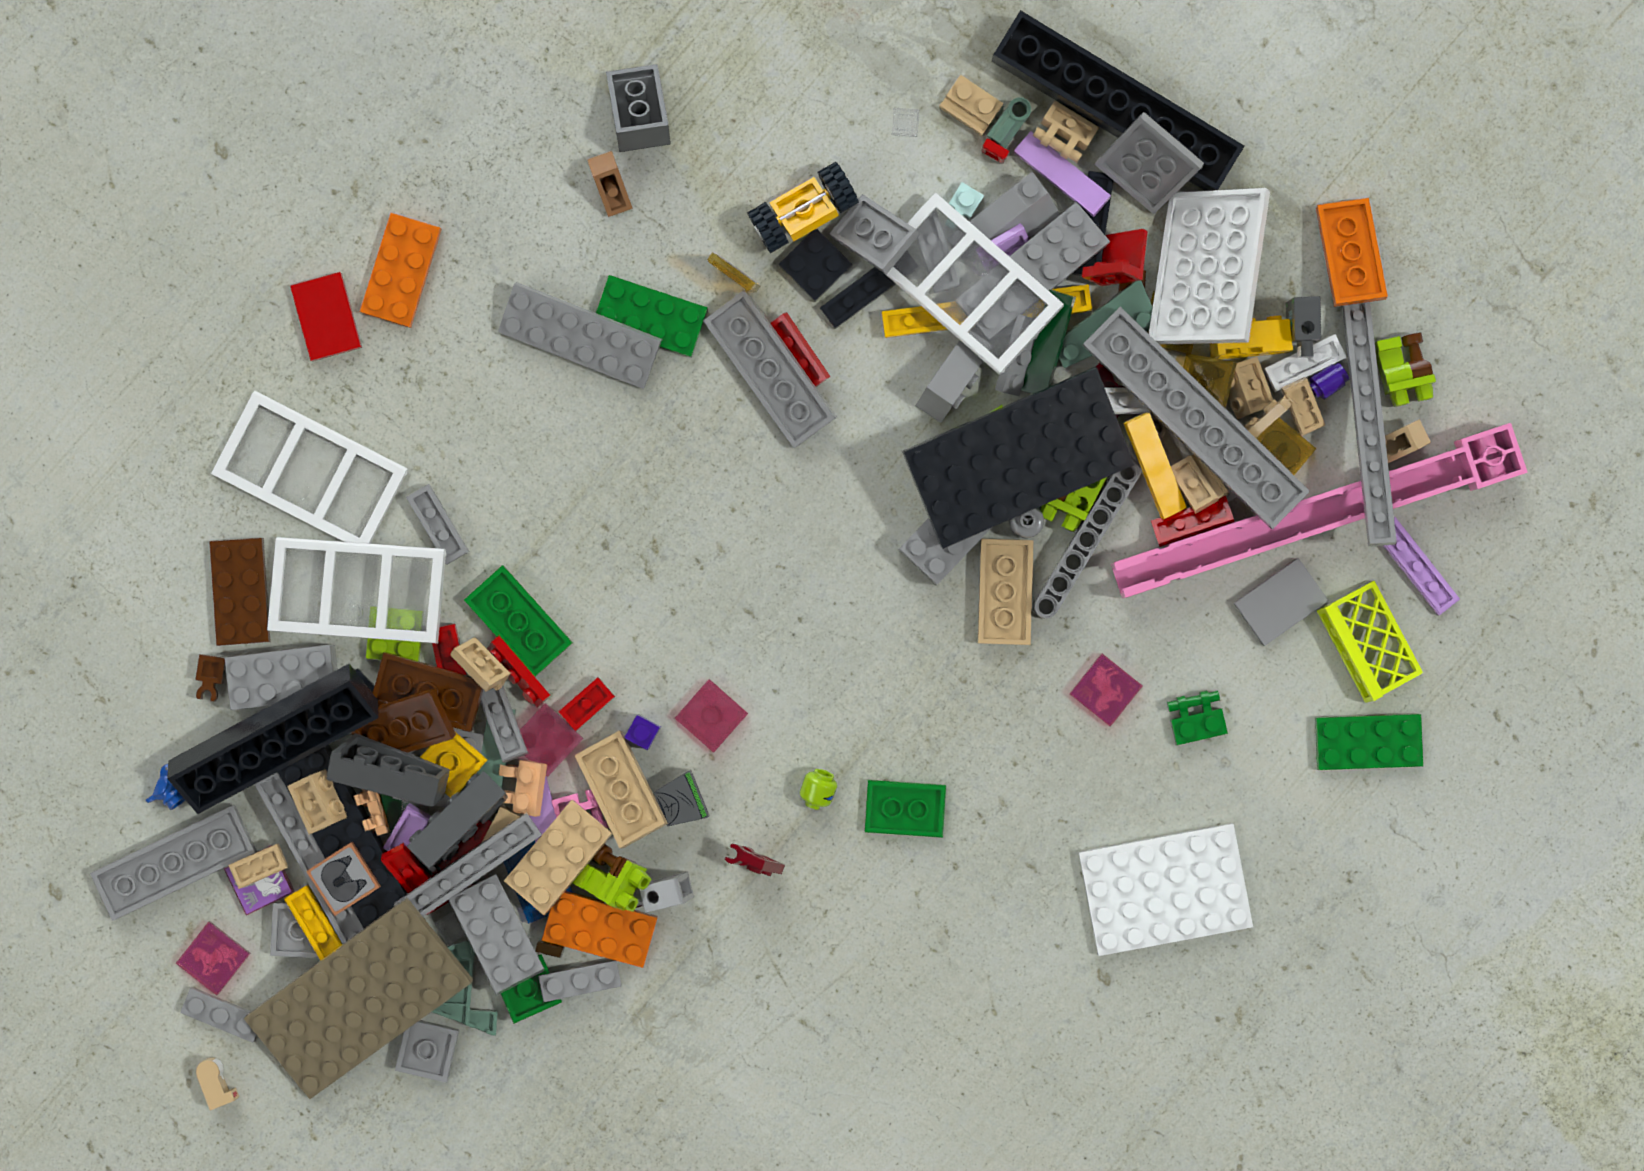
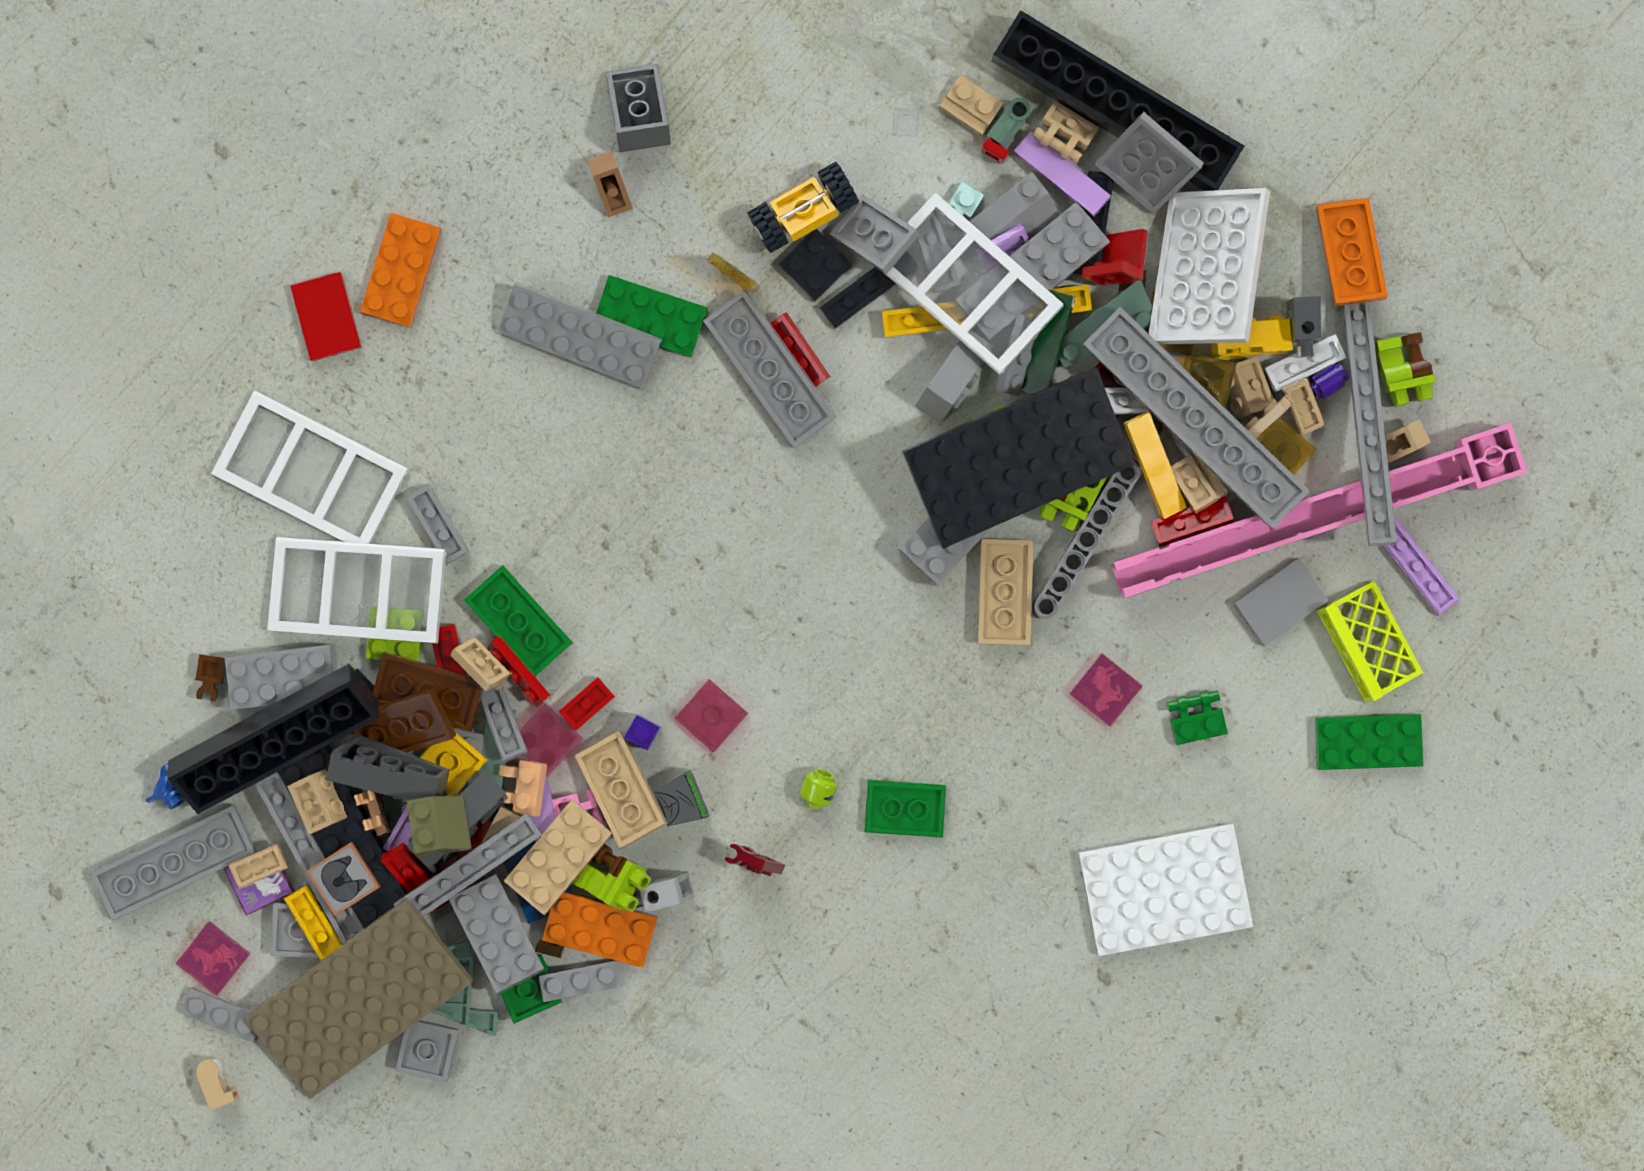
(239, 591): reddish brown plate -> none
(438, 825): none -> olive slope
(1027, 531): light grey head -> none

